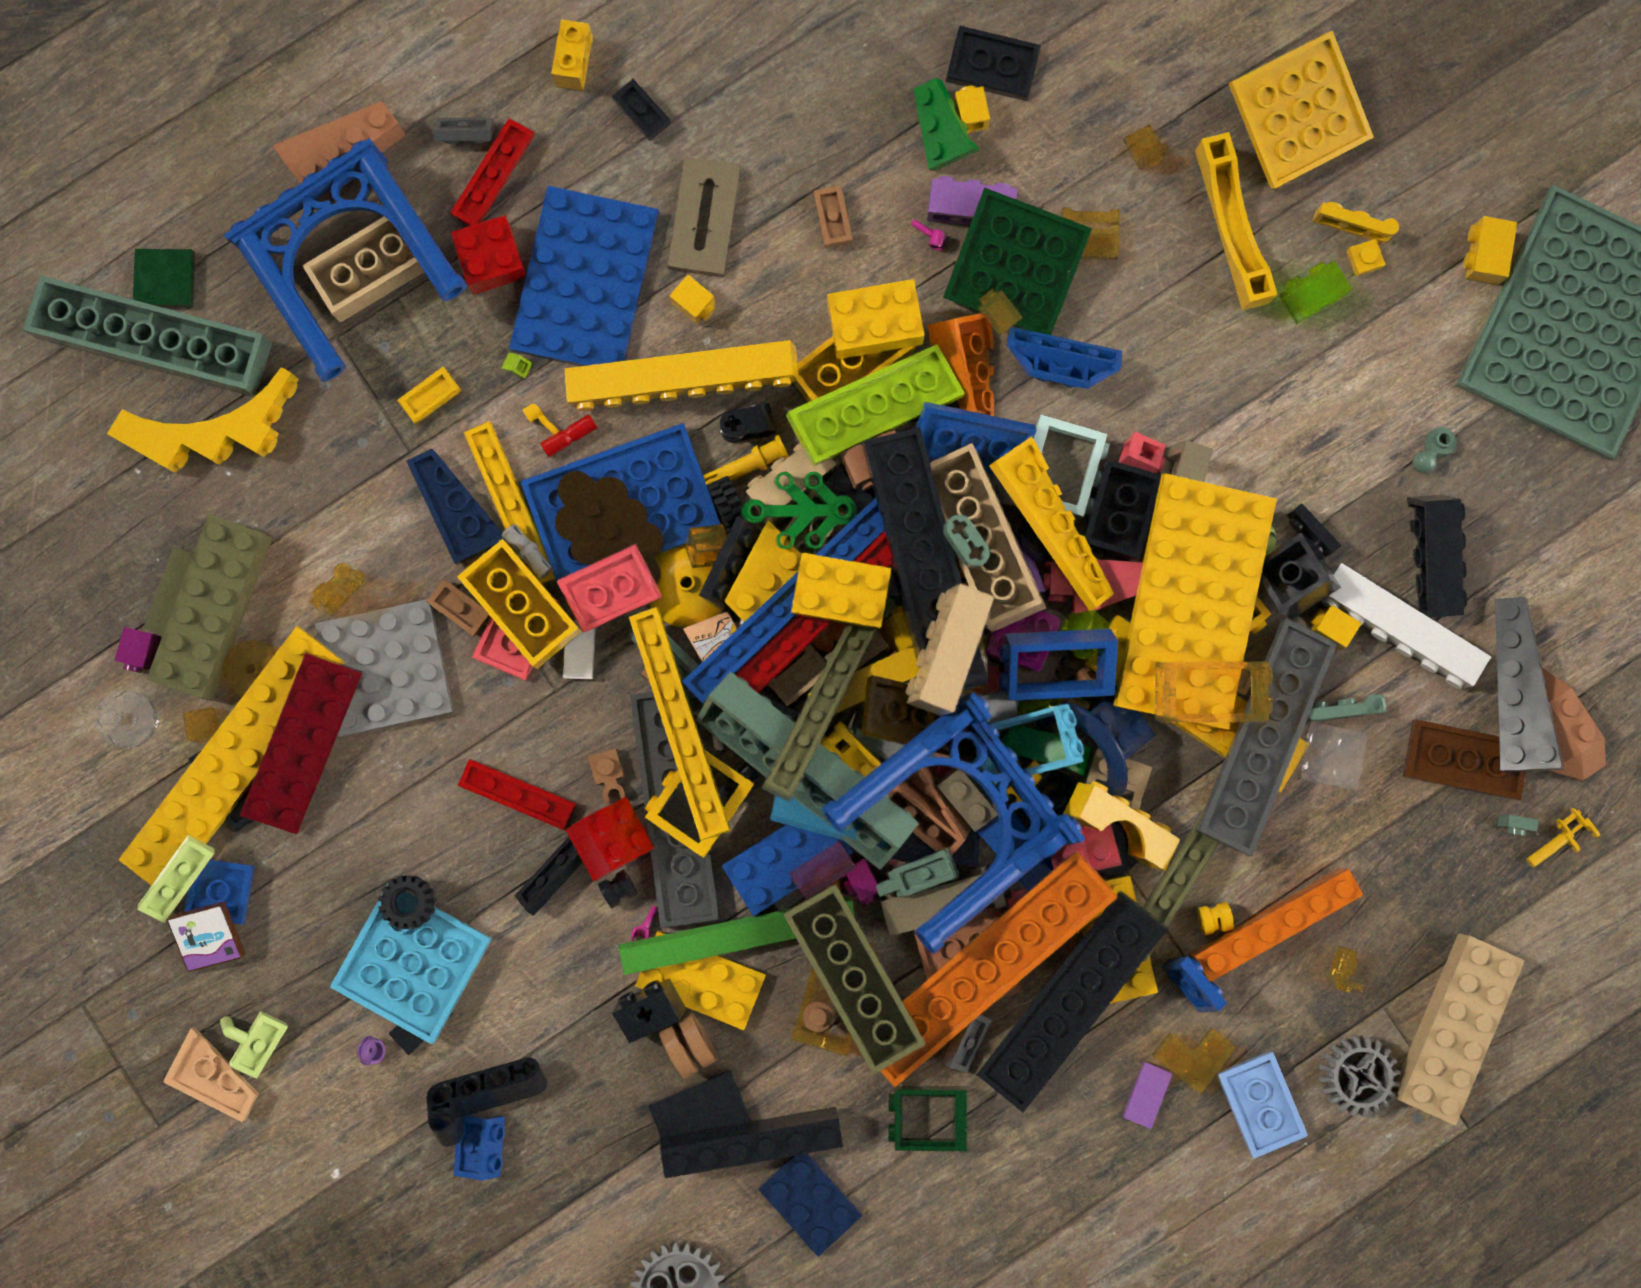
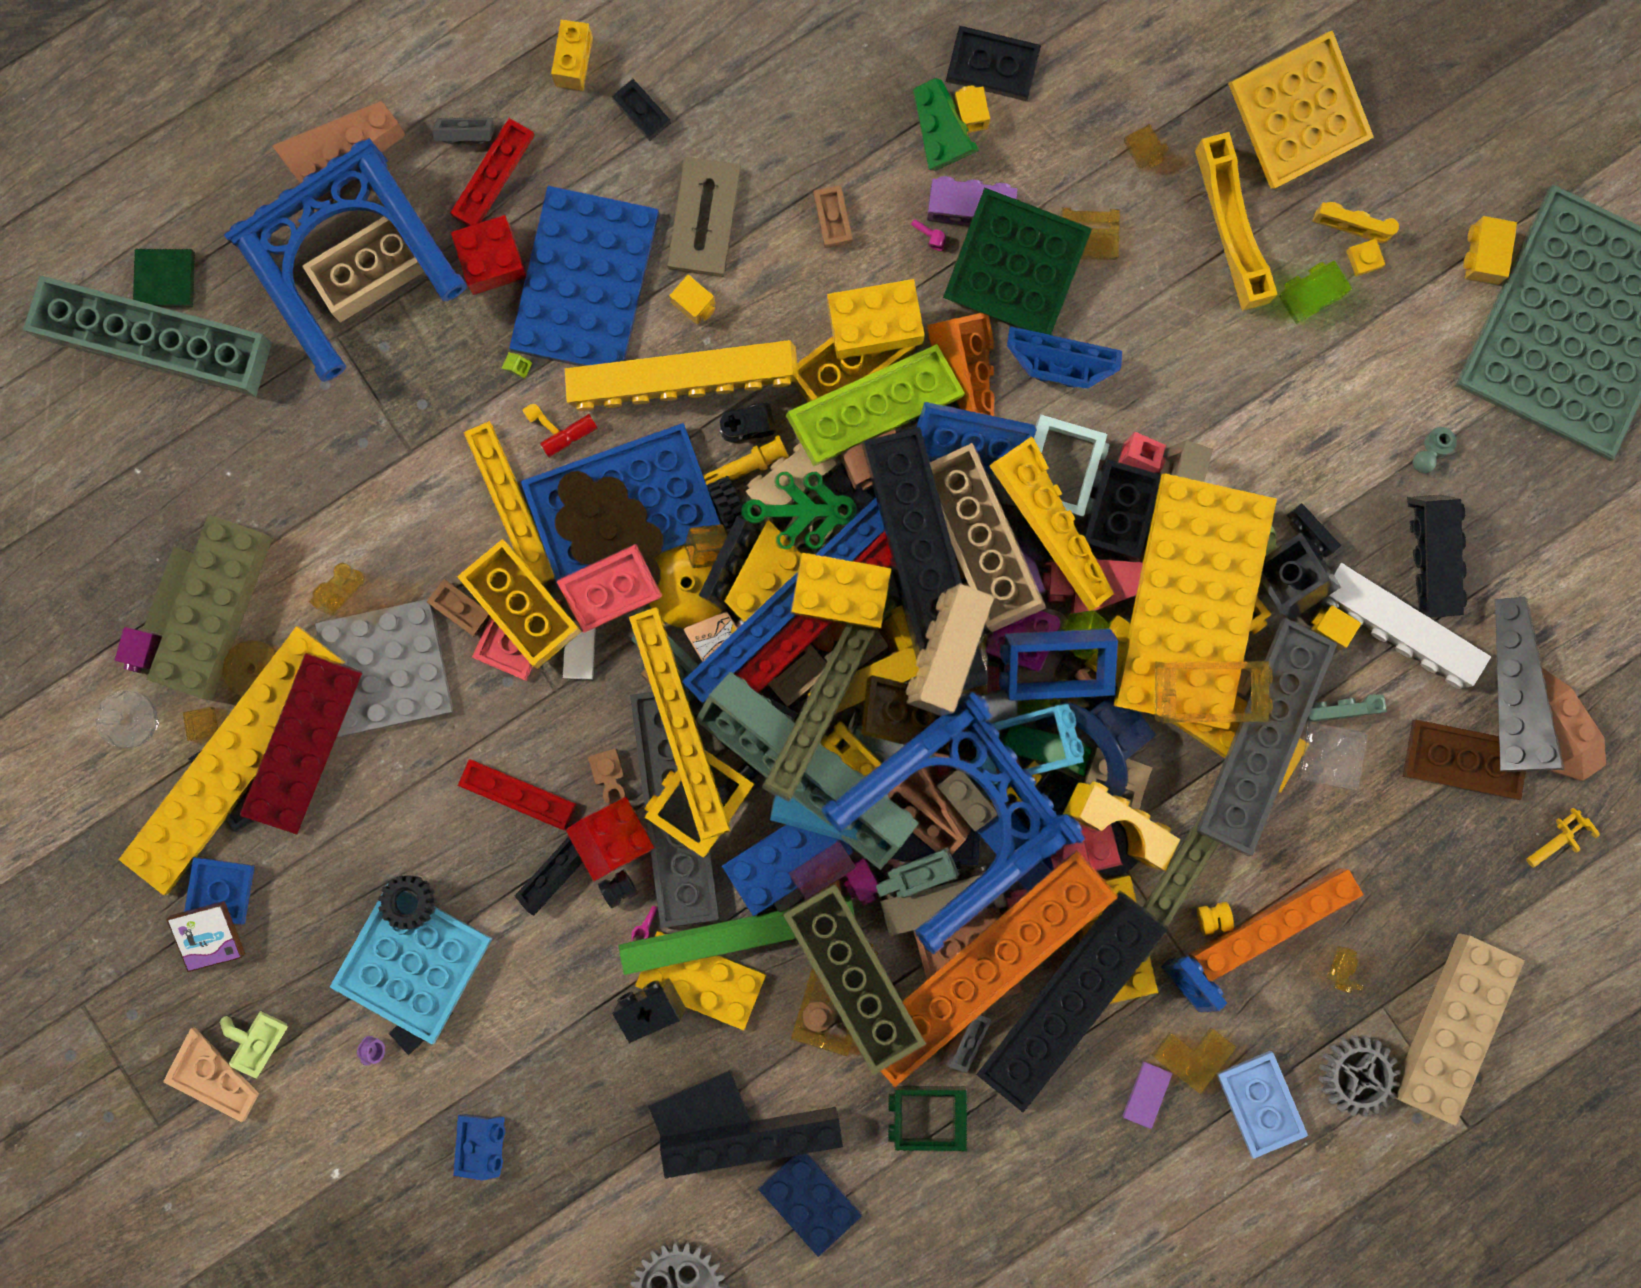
(176, 878): yellowish green plate -> none
(247, 425): yellow arch -> none
(429, 395): yellow tile -> none
(457, 514): dark blue wing -> none
(490, 1087): black beam -> none
(527, 551): light grey pin -> none
(688, 1046): medium nougat wheel -> none
(972, 537): sand green beam -> none
(998, 311): clear yellow brick -> none
(1517, 825): sand green plate -> none

